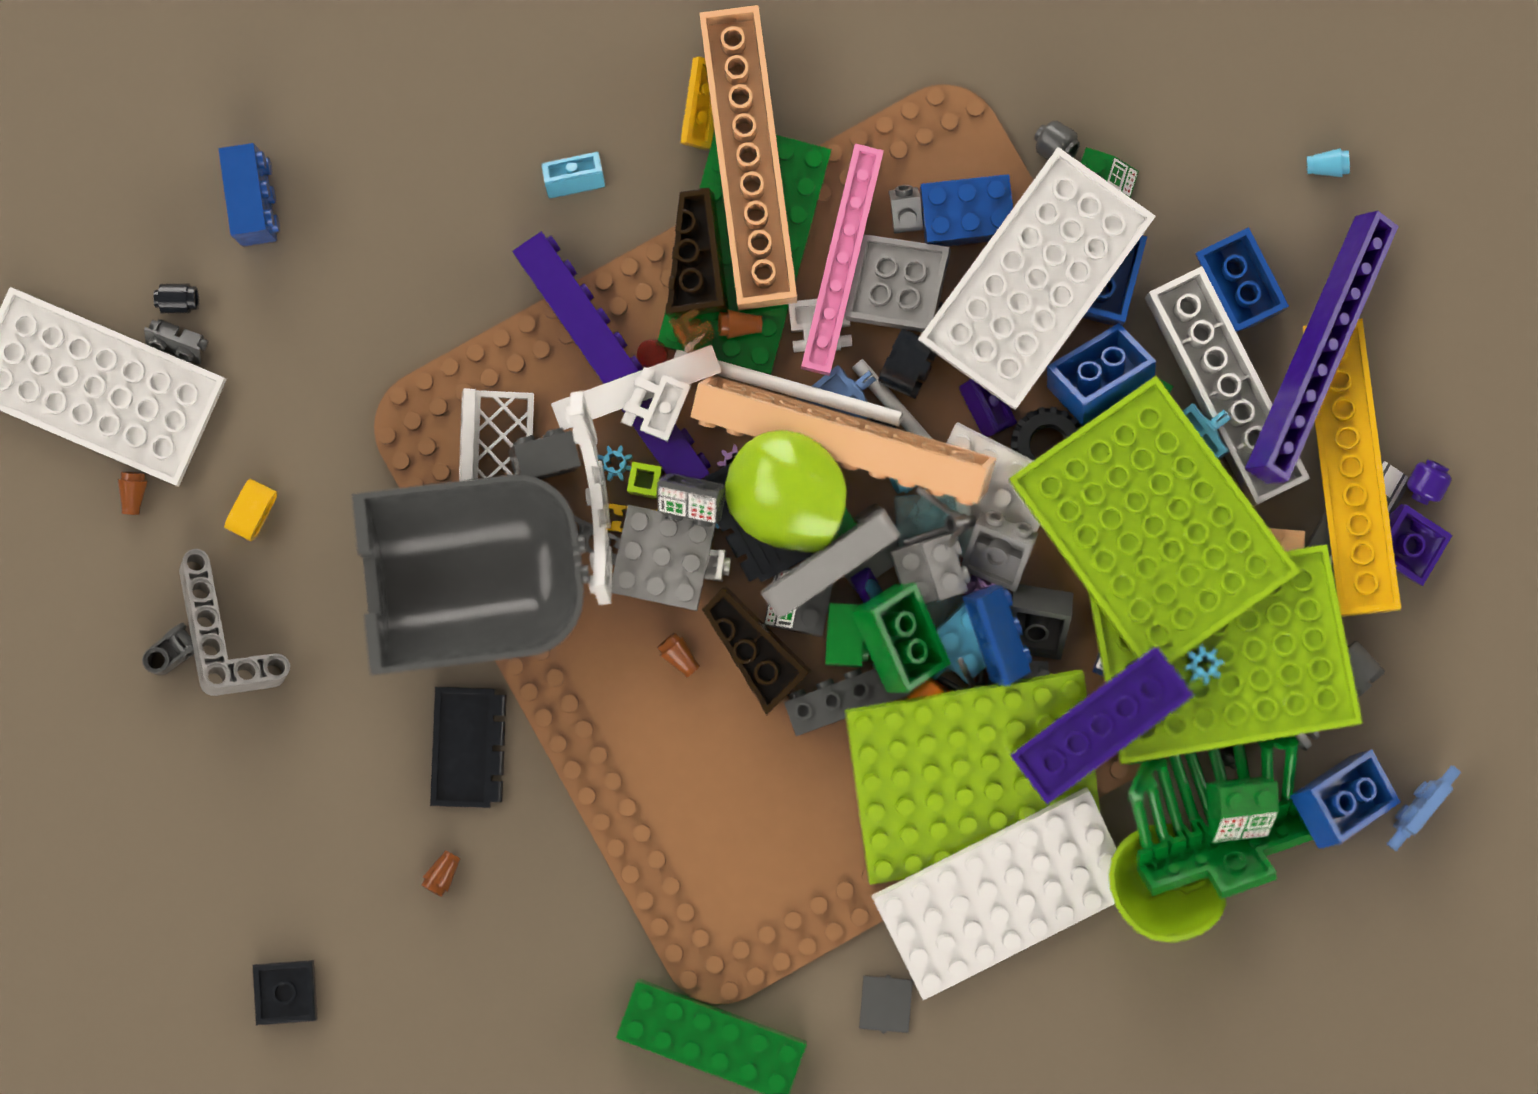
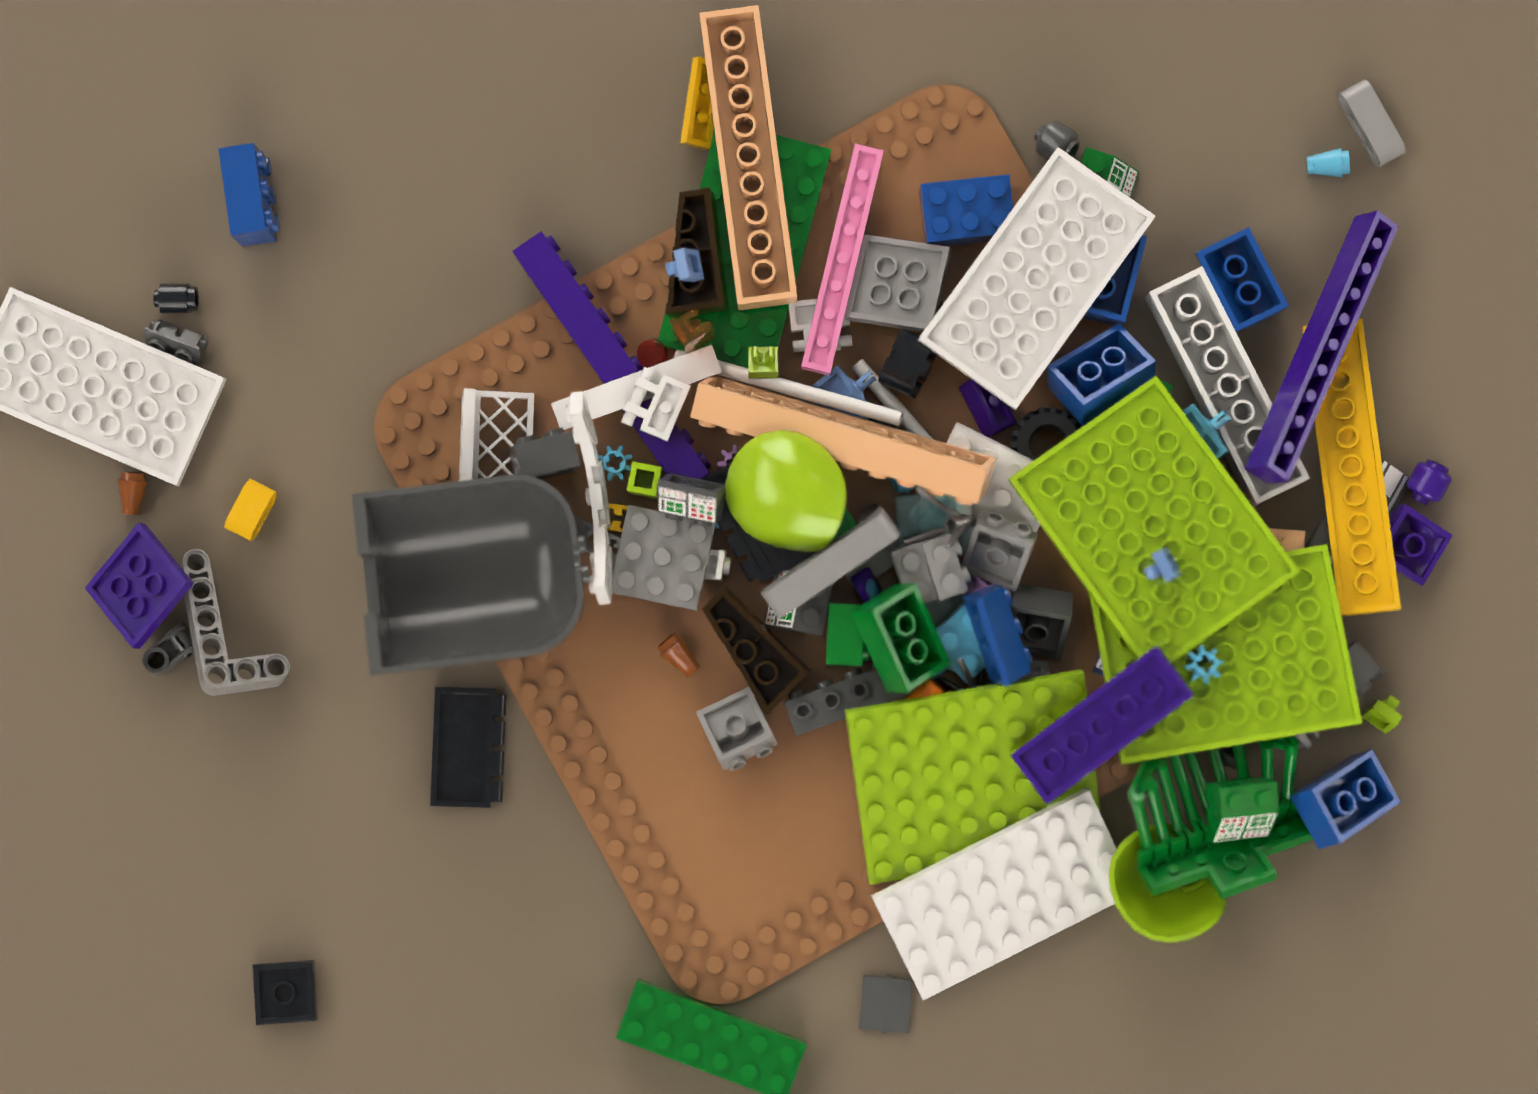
(139, 585): none -> dark purple plate
(440, 875): dark orange cone -> none
(573, 175): medium azure slope -> none
(686, 265): none -> medium blue tile
(737, 729): none -> light grey plate
(738, 324): dark orange cone -> none
(763, 362): none -> lime tile
(906, 209): bracket -> none
(1164, 566): none -> medium blue tile
(1371, 123): none -> light grey beam
(1383, 714): none -> lime tile
(1427, 800): medium blue plate -> none

